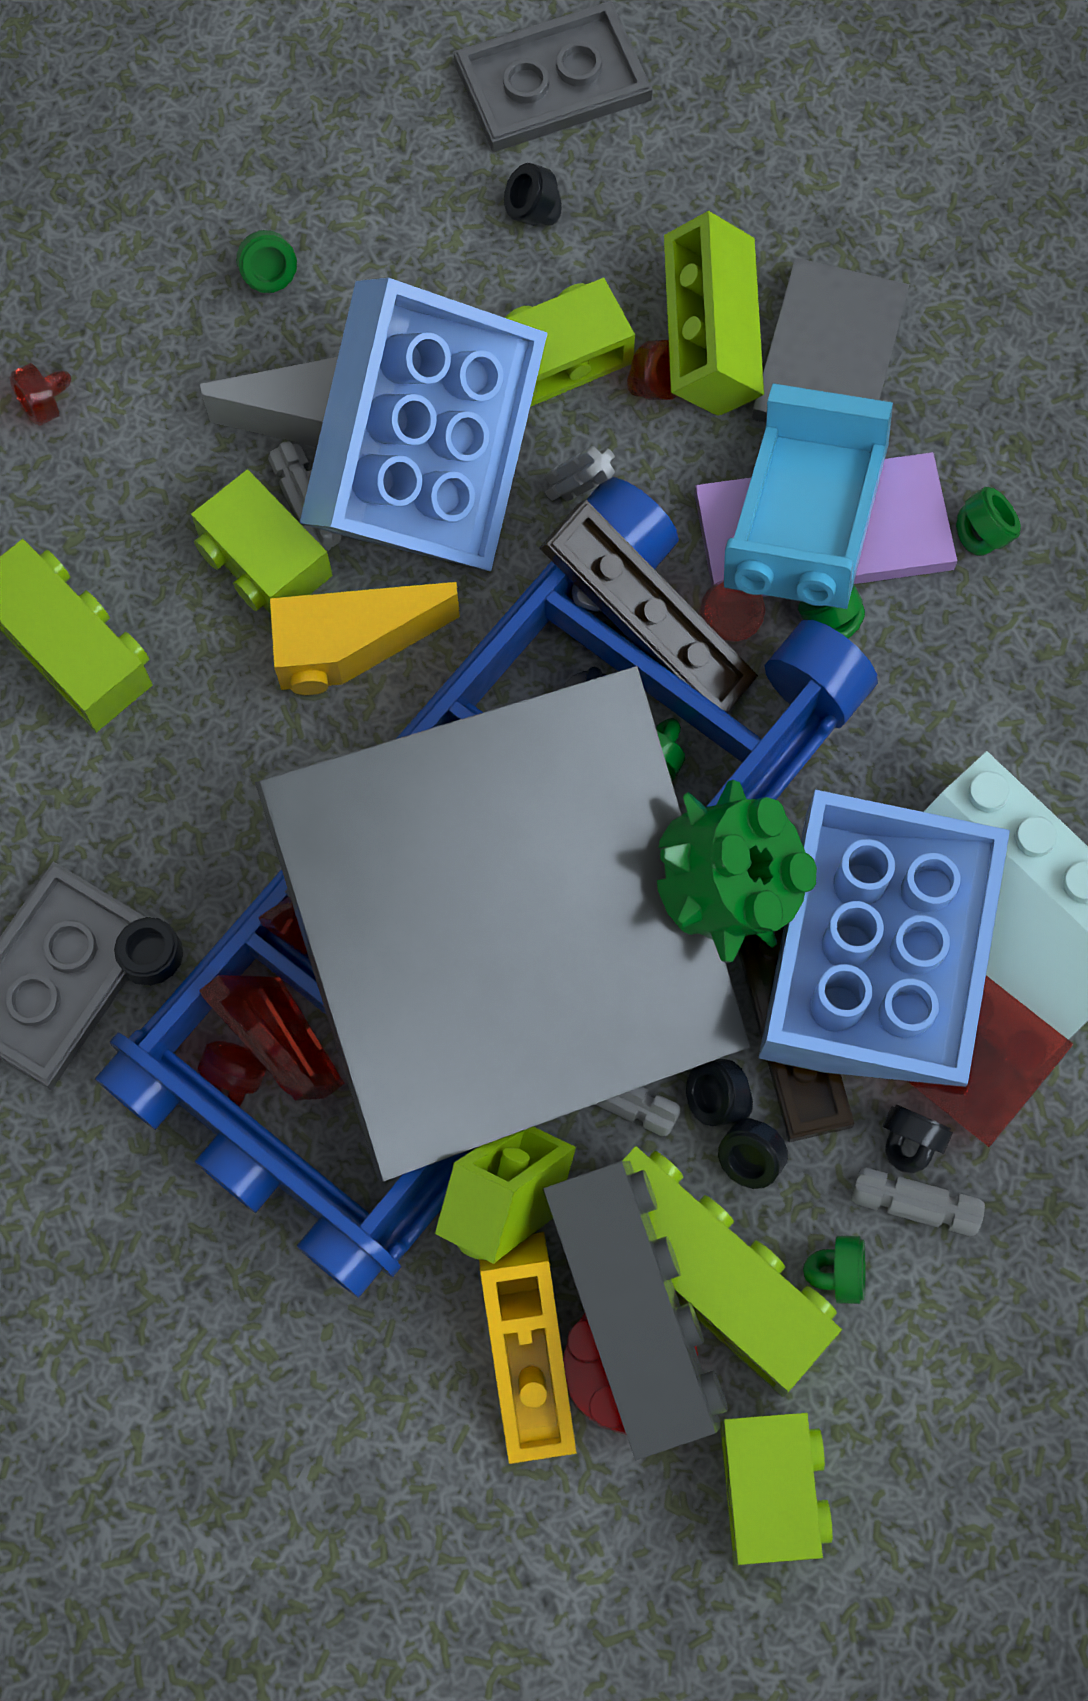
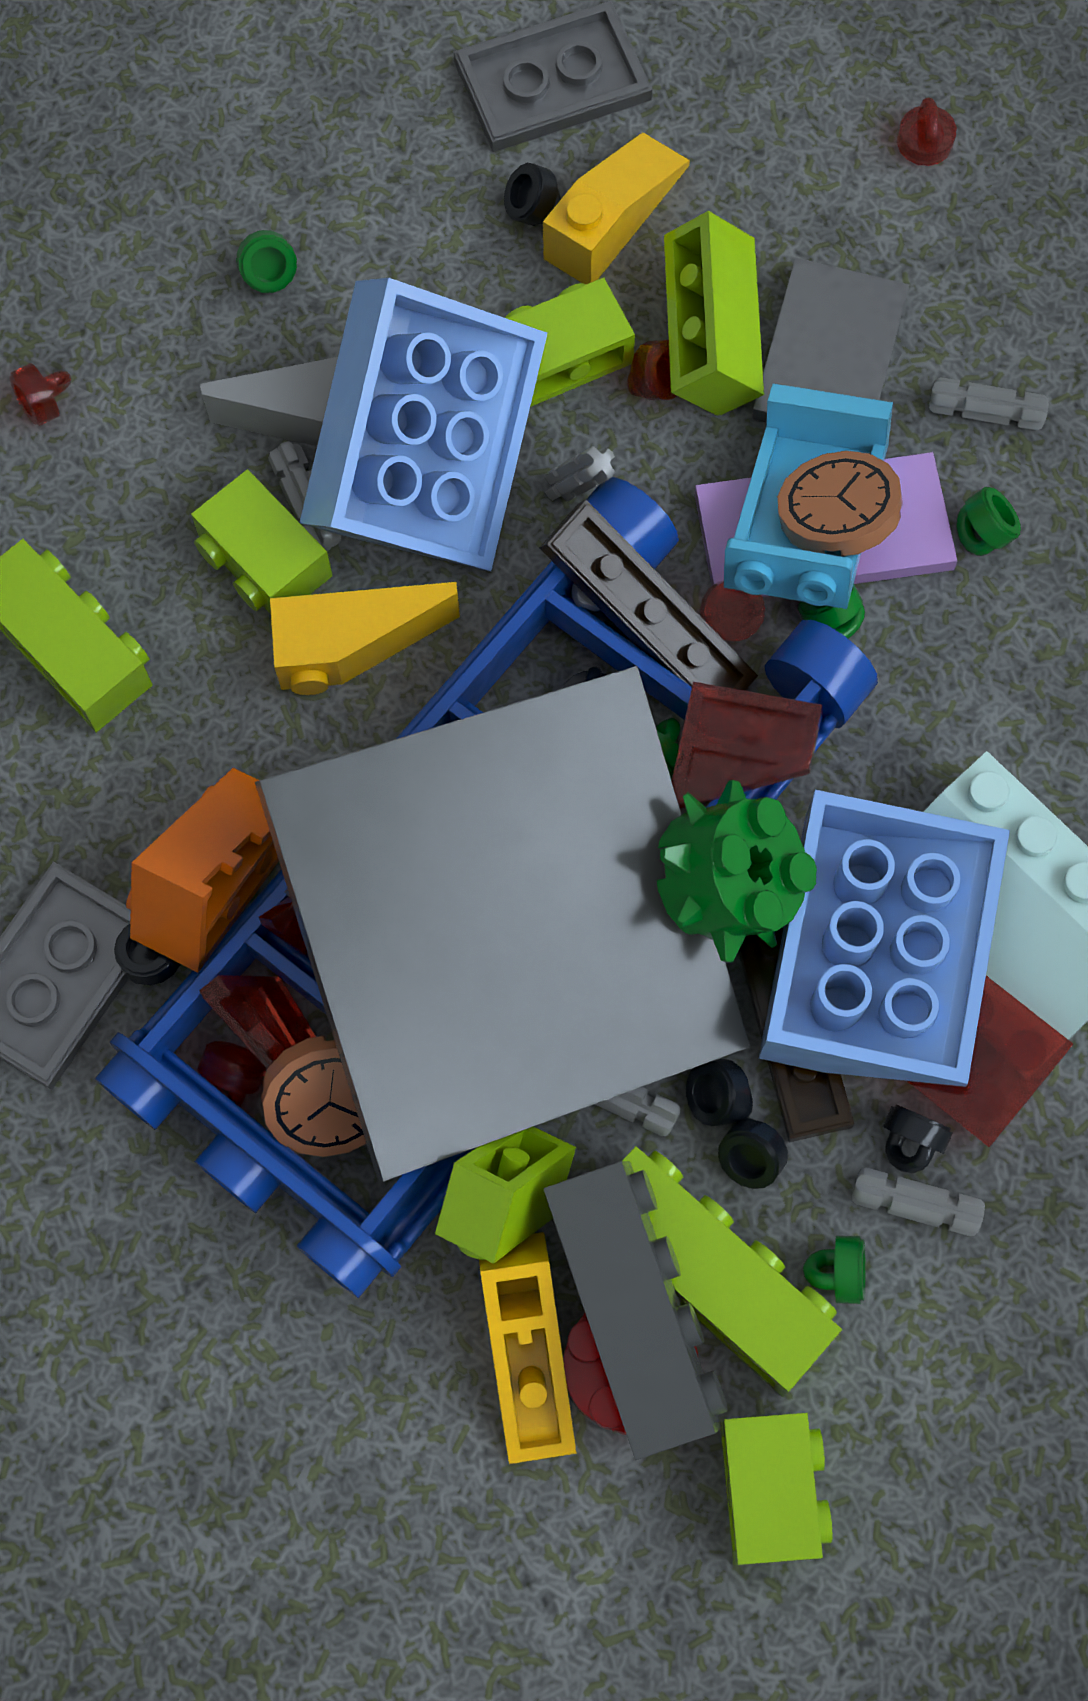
(202, 872): none -> orange wedge
(310, 1100): none -> nougat tile
(609, 207): none -> yellow slope
(743, 740): none -> clear red wing
(840, 503): none -> nougat tile
(926, 134): none -> clear red tile
(988, 403): none -> light grey axle

